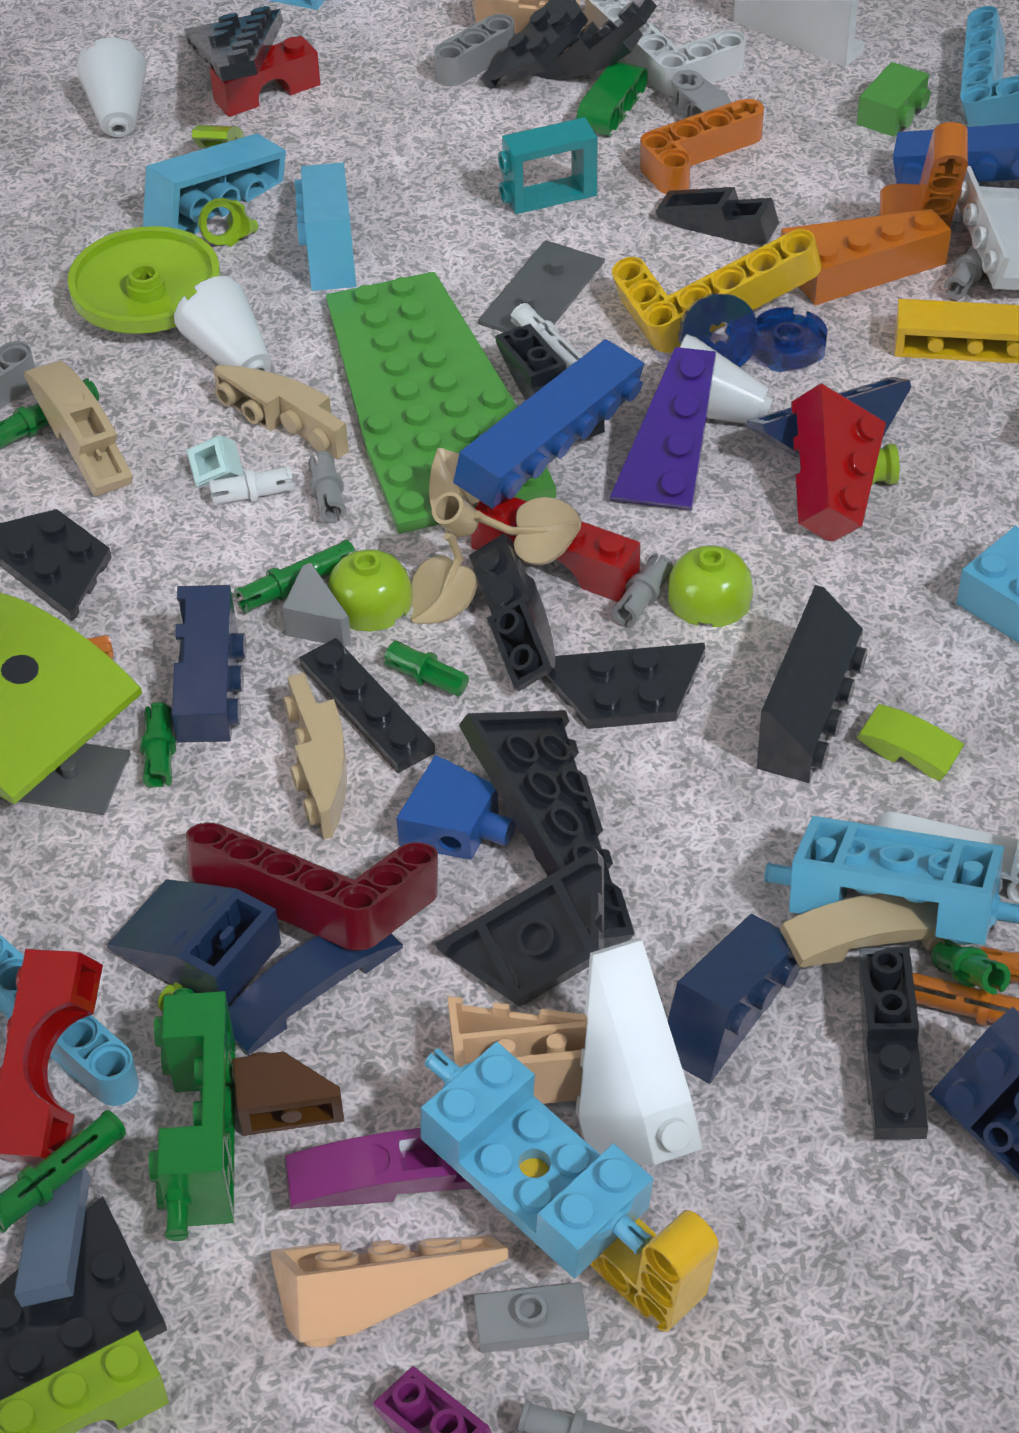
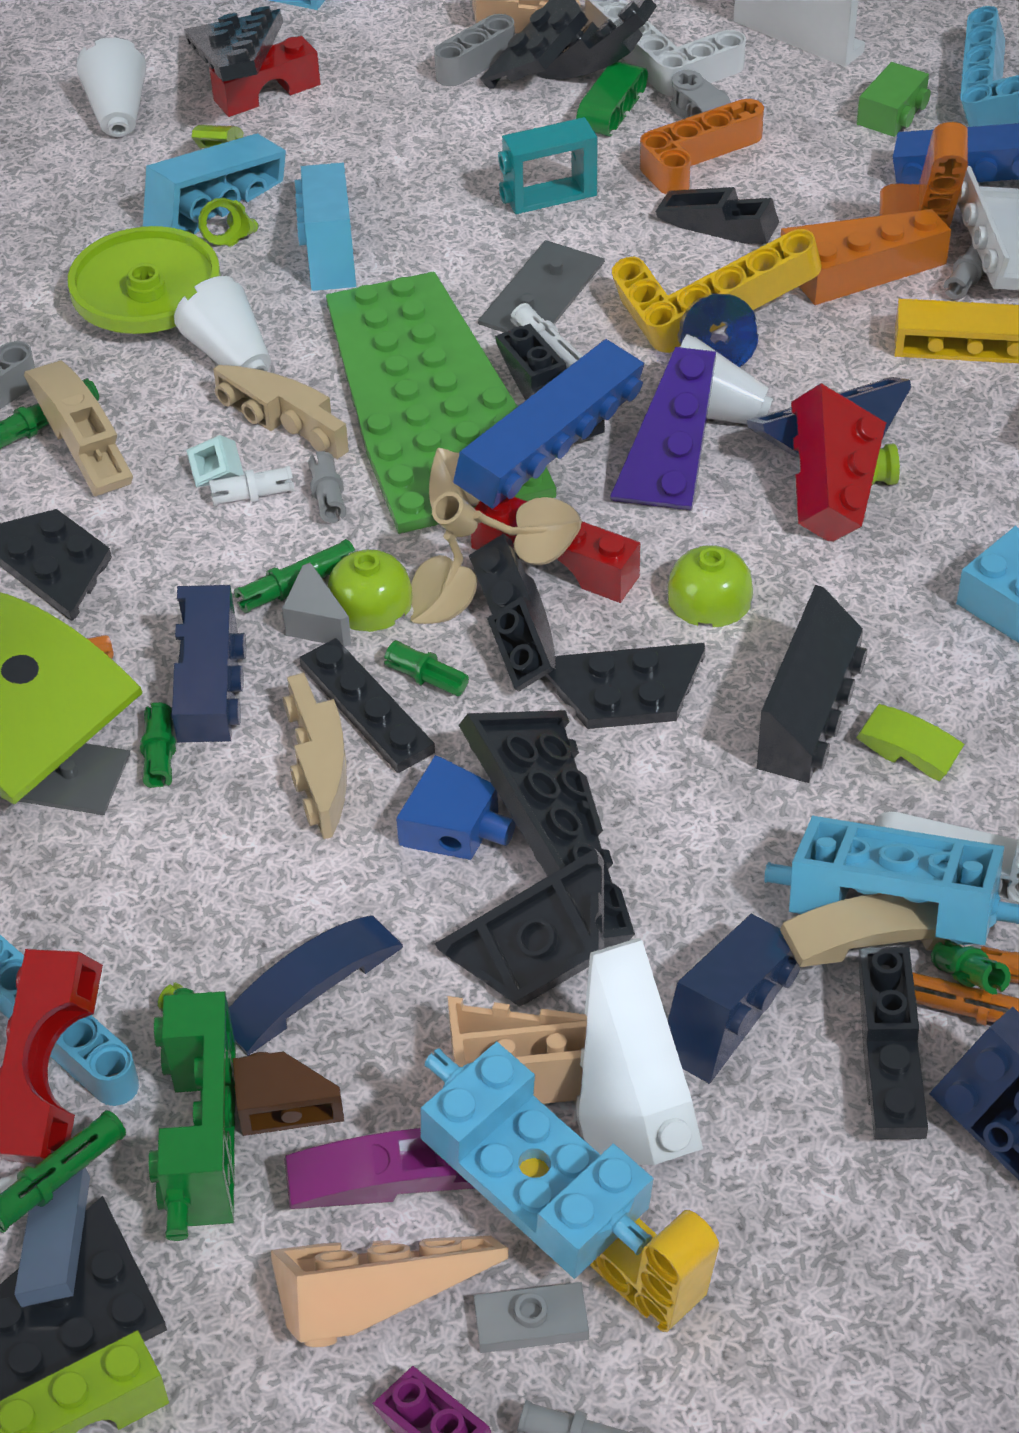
(200, 936): dark blue slope -> none
(312, 897): dark red beam -> none
(642, 590): light grey pin -> none
(804, 344): clear blue plate -> none

